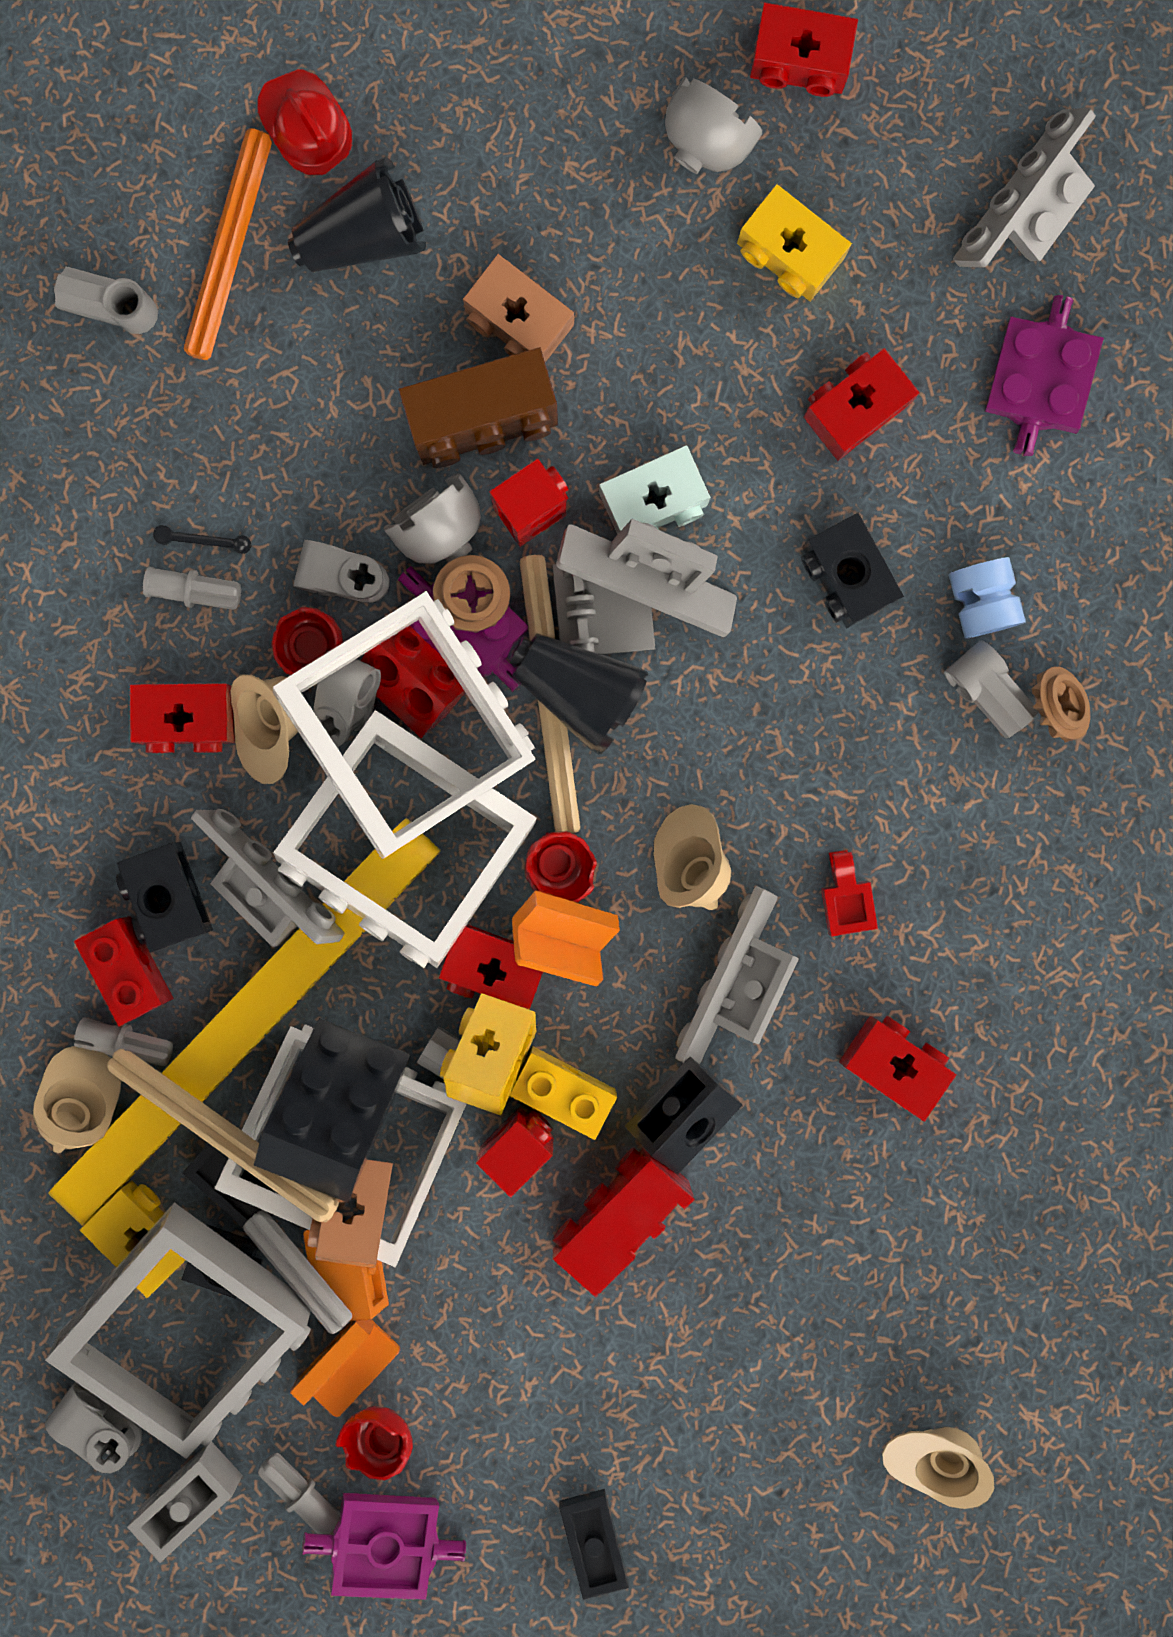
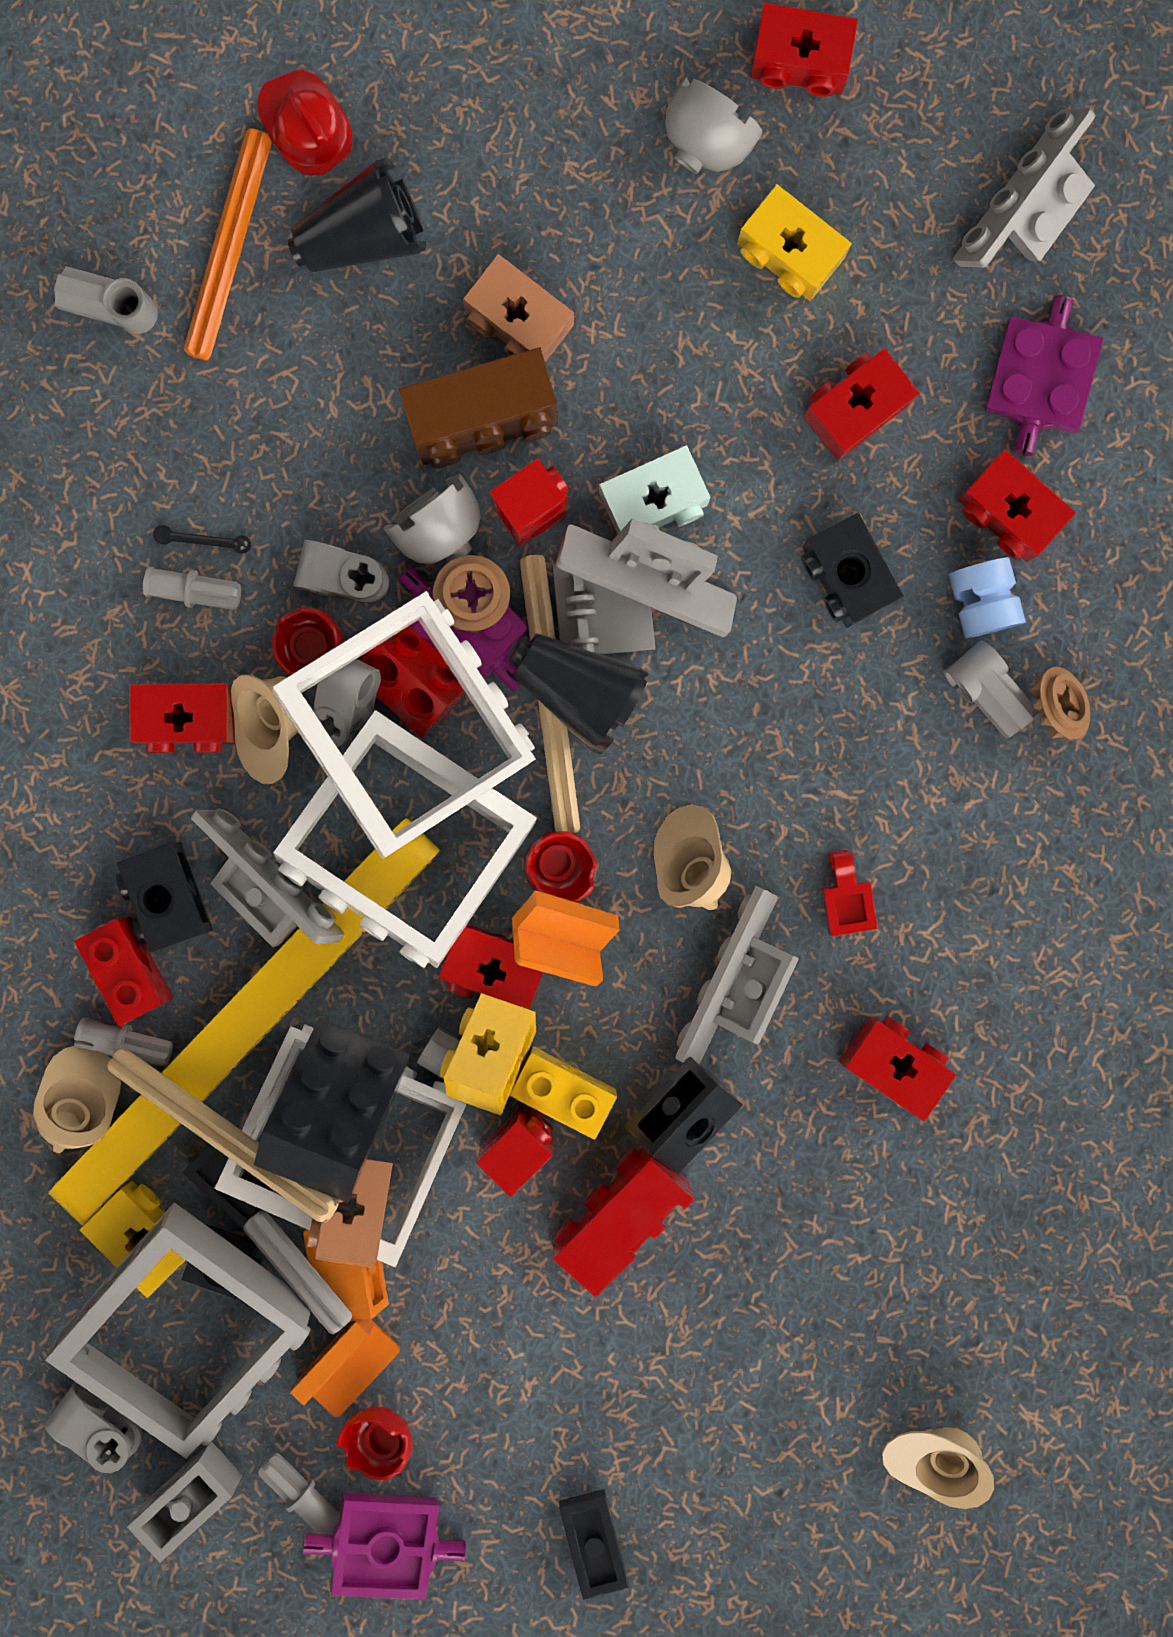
(1039, 513): none -> red brick

